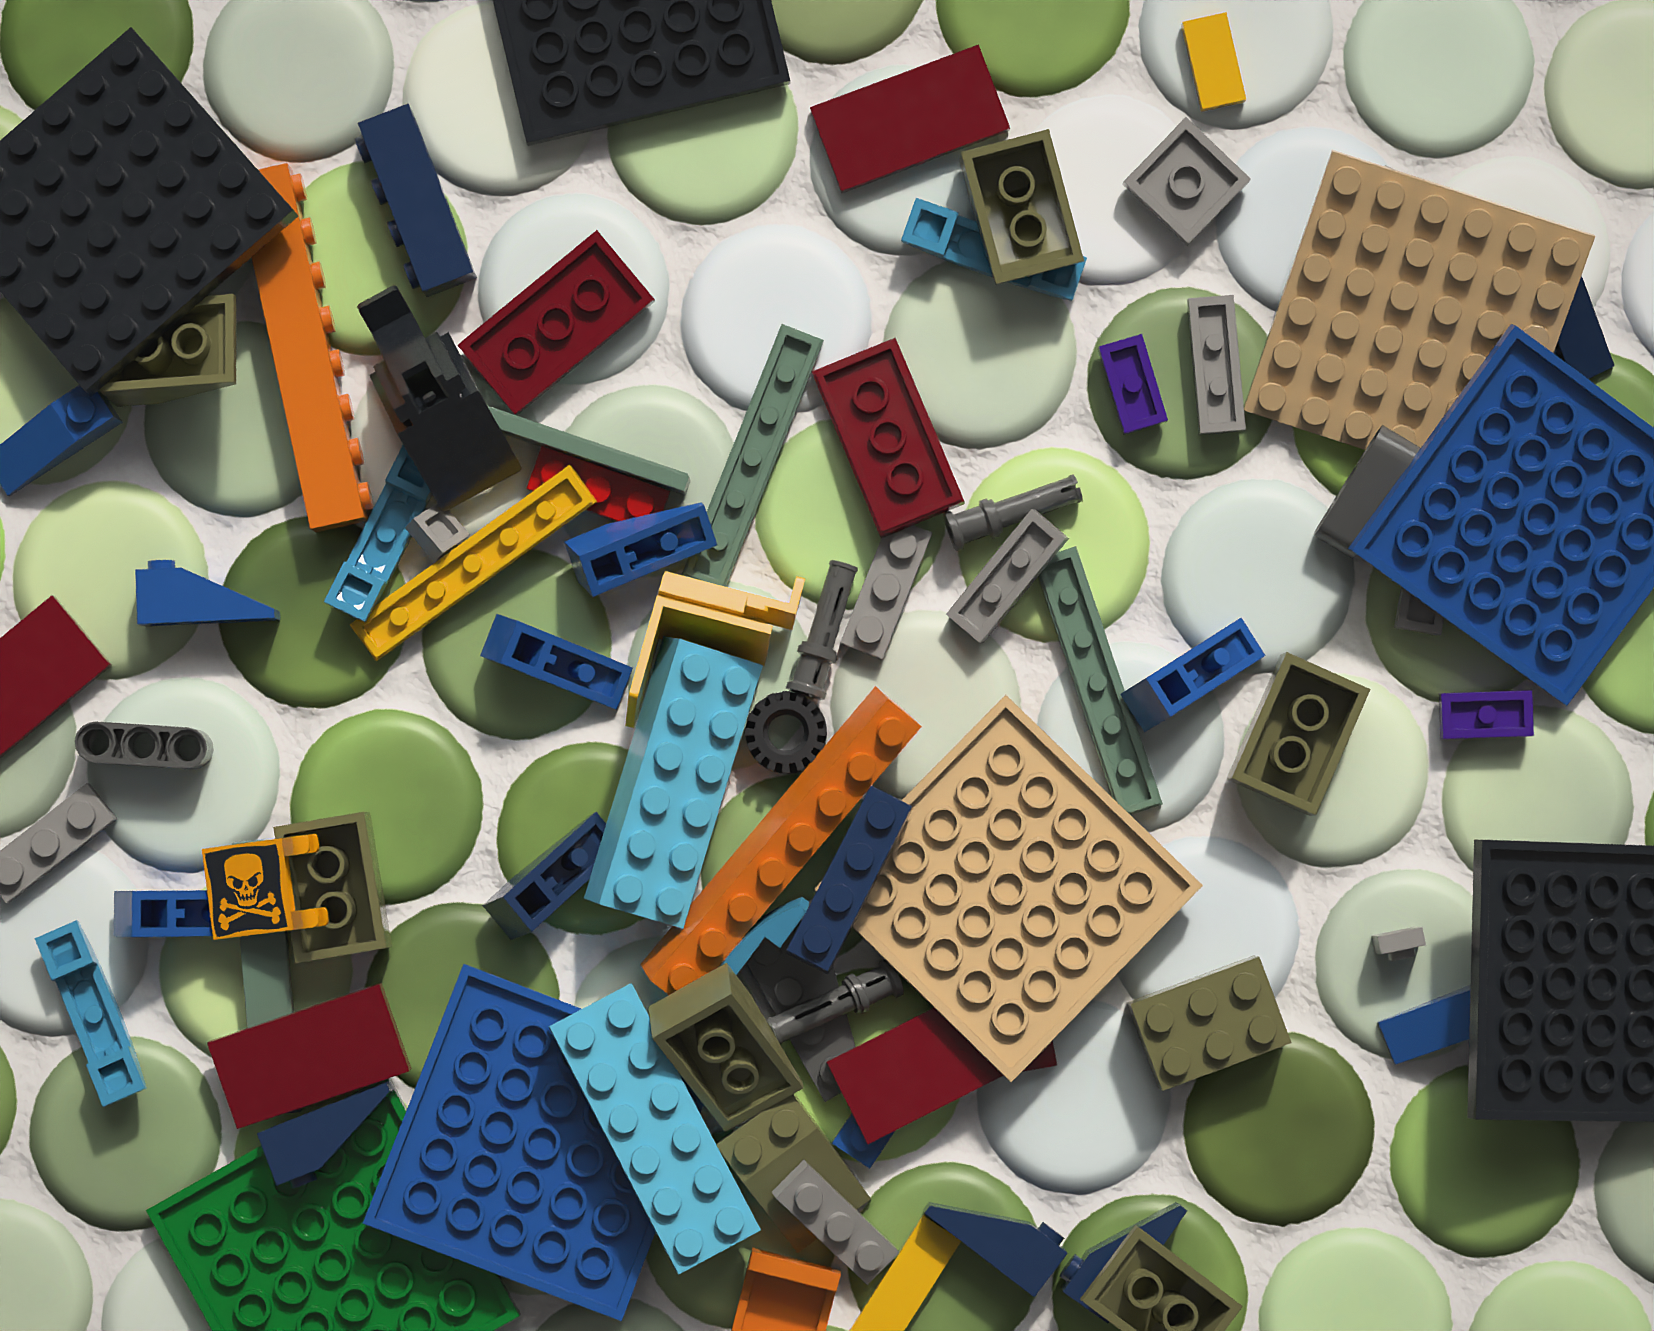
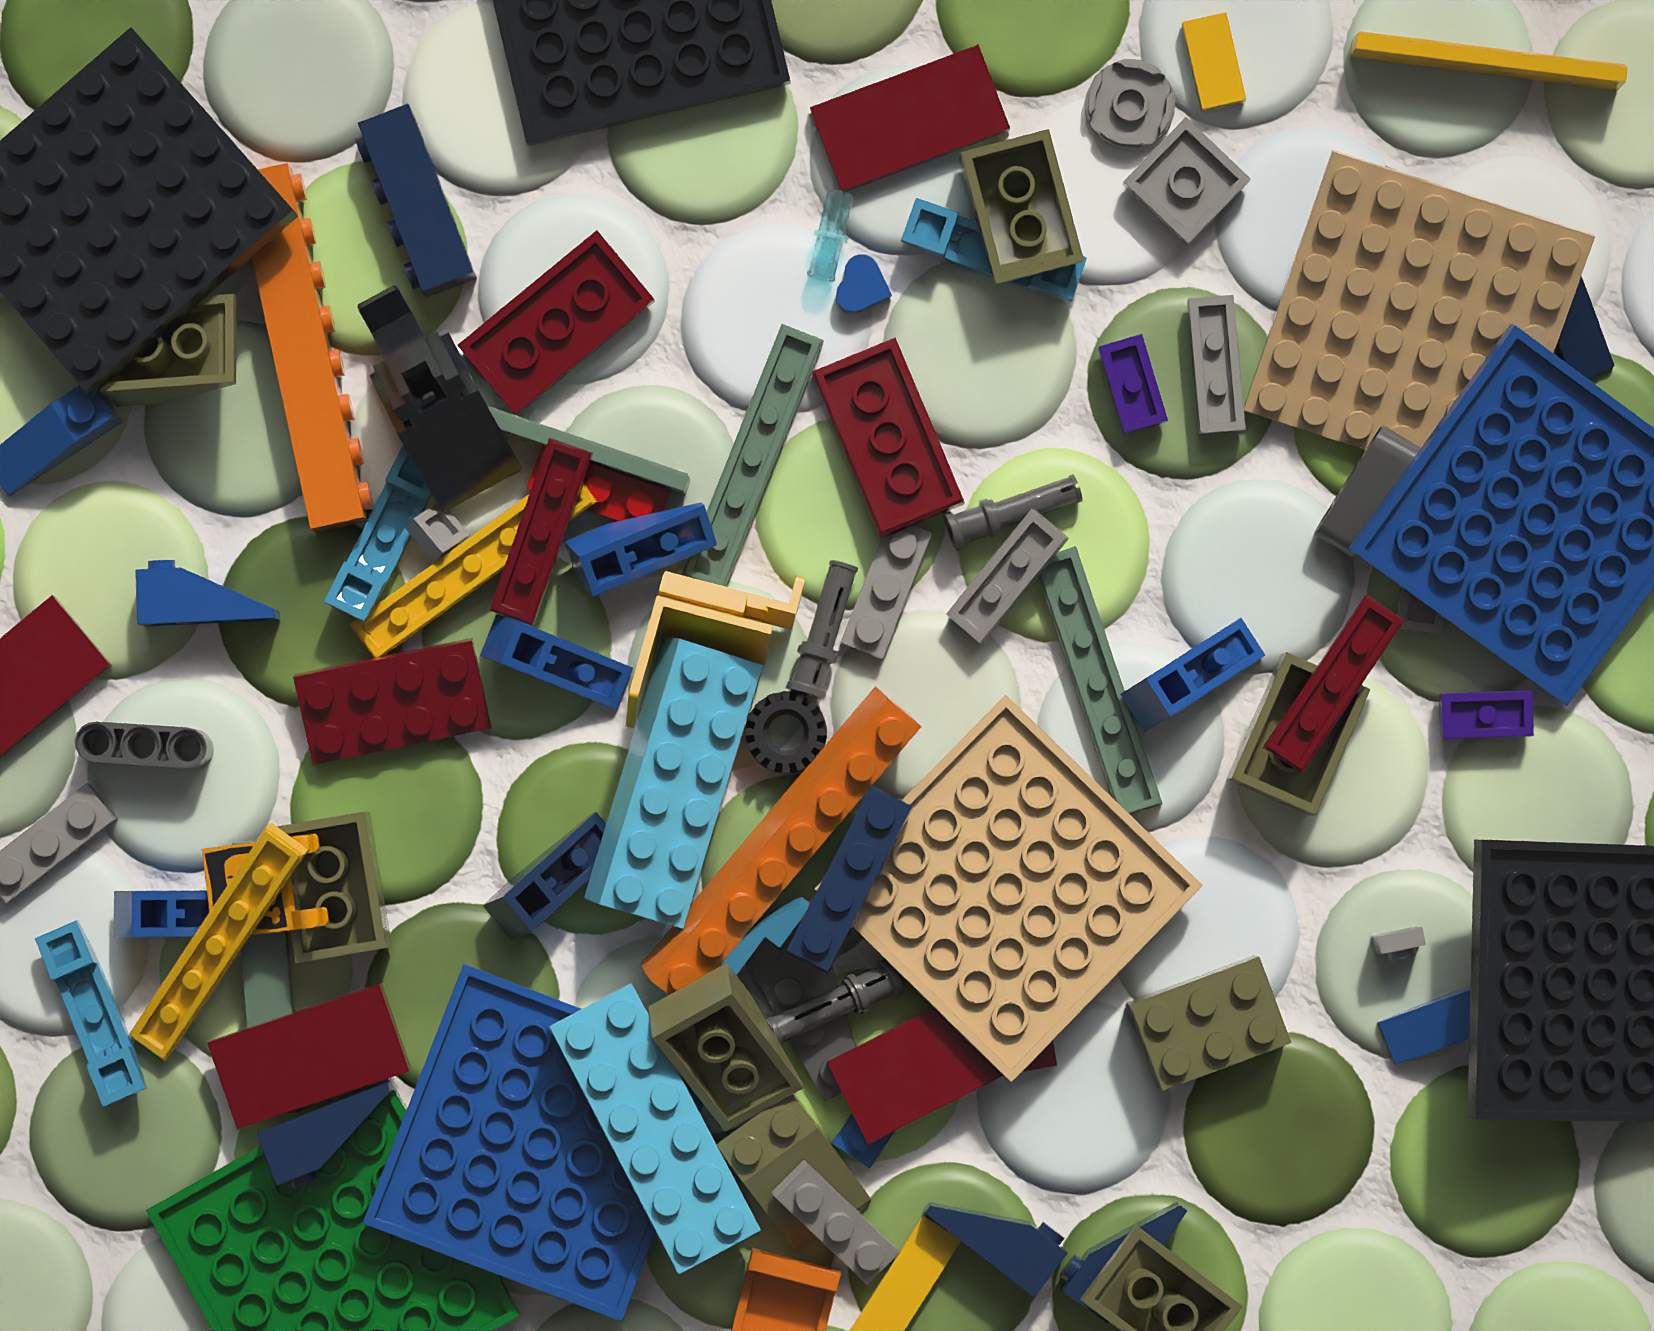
(218, 941): none -> yellow tile
(392, 701): none -> dark red plate
(541, 531): none -> dark red tile
(830, 235): none -> clear light blue axle
(862, 285): none -> blue tile
(1130, 104): none -> light grey tile
(1333, 684): none -> dark red tile
(1488, 60): none -> yellow tile

